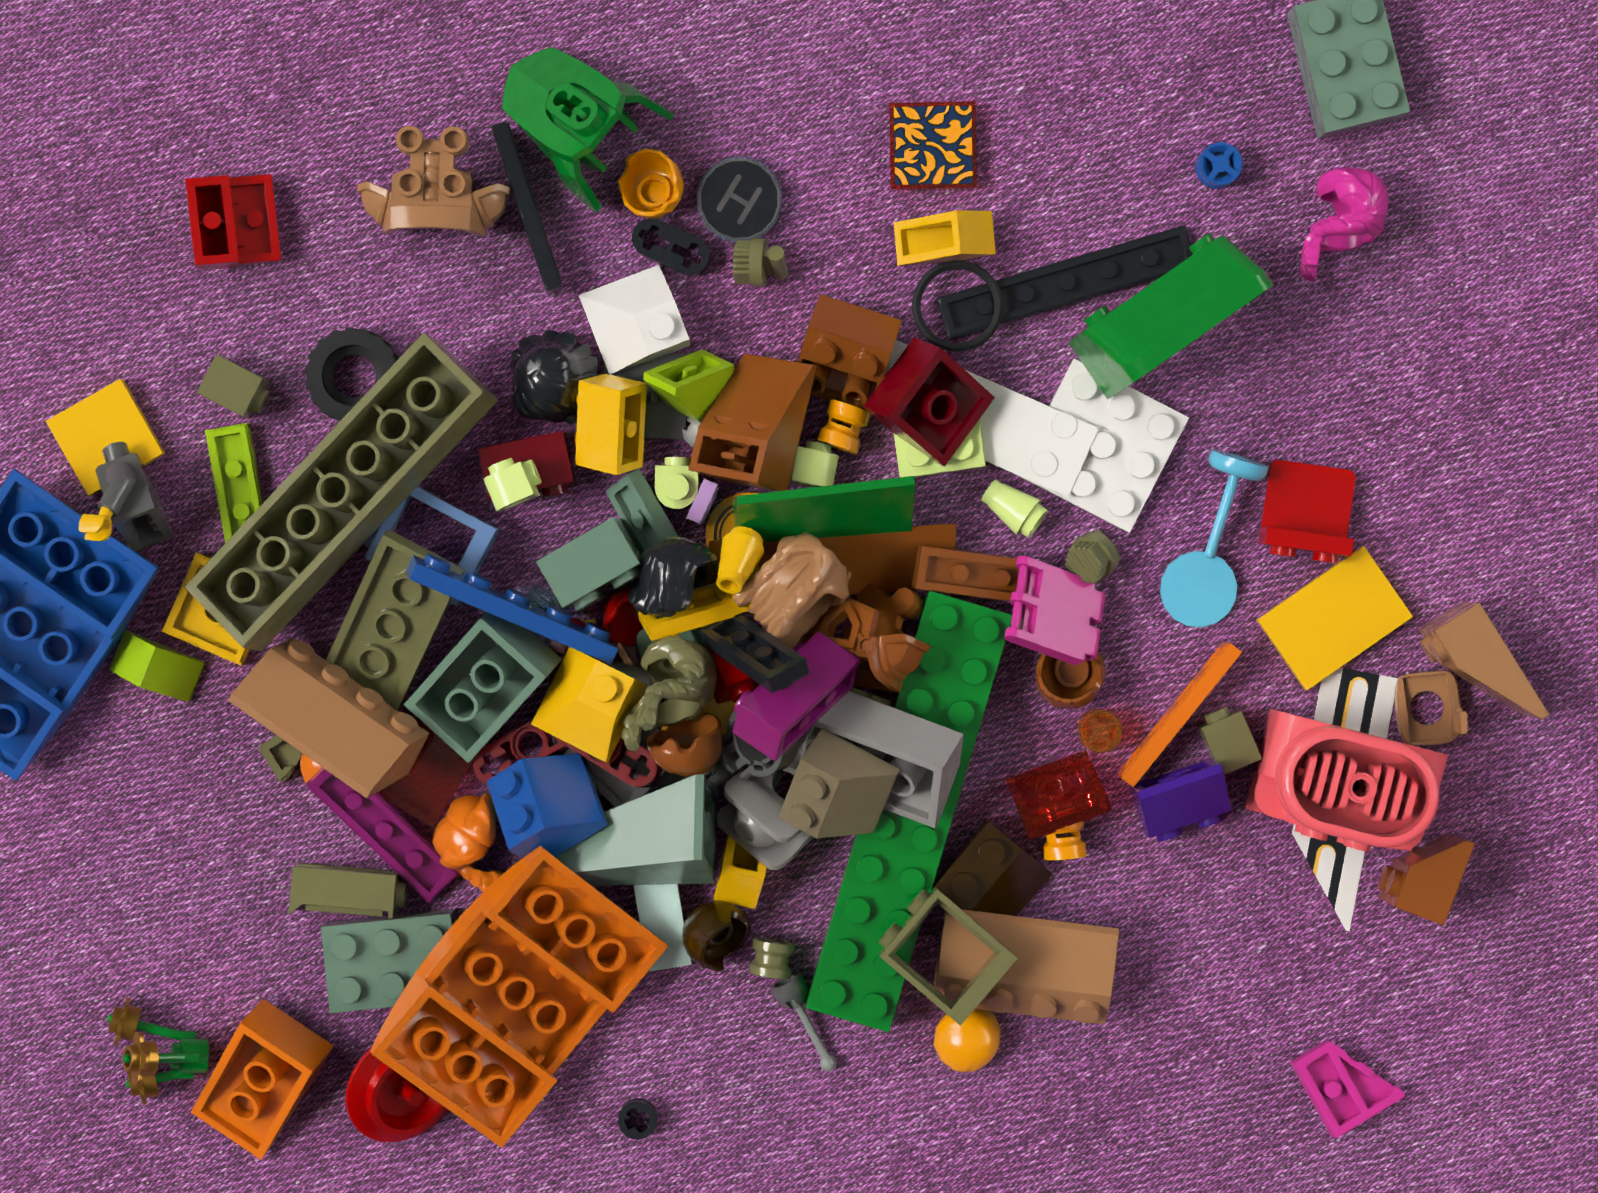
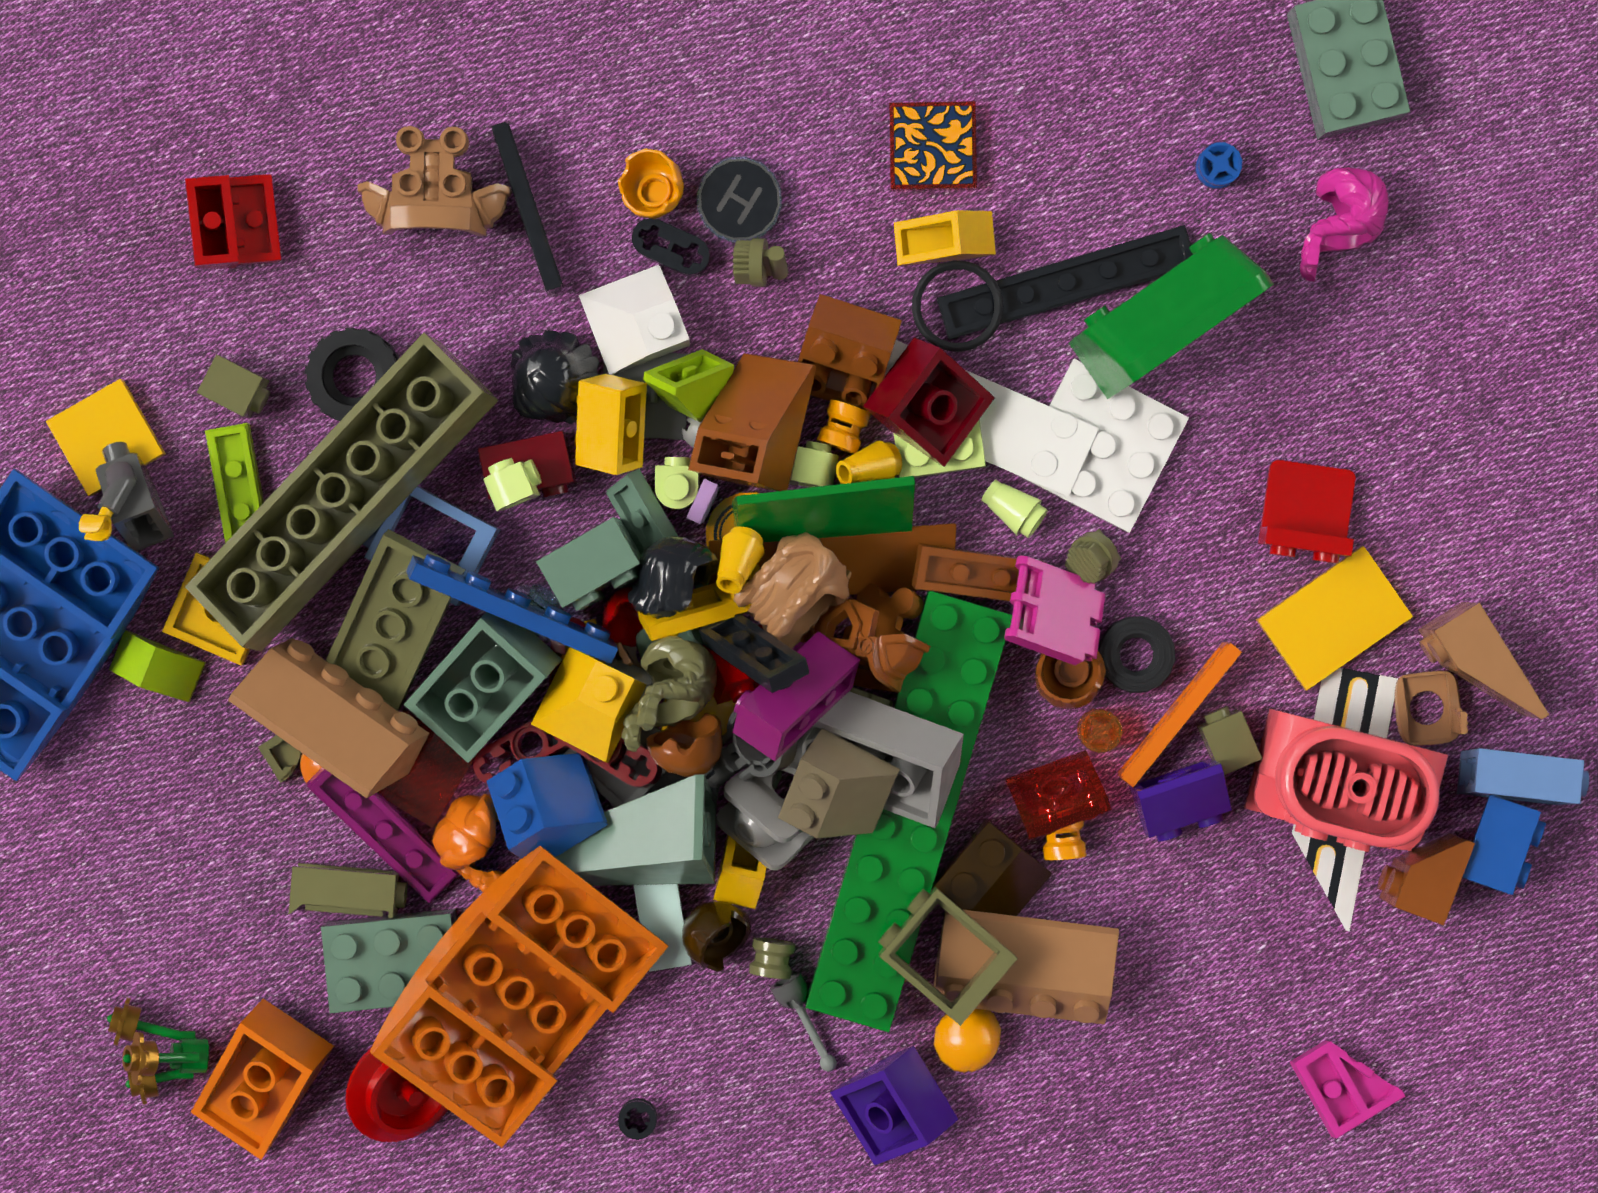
(569, 112): green piece -> none
(871, 463): none -> yellow cone
(895, 1106): none -> dark purple slope
(1161, 663): none -> black tyre
(1198, 584): medium azure piece -> none
(1502, 845): none -> blue slope
(1522, 777): none -> medium blue window

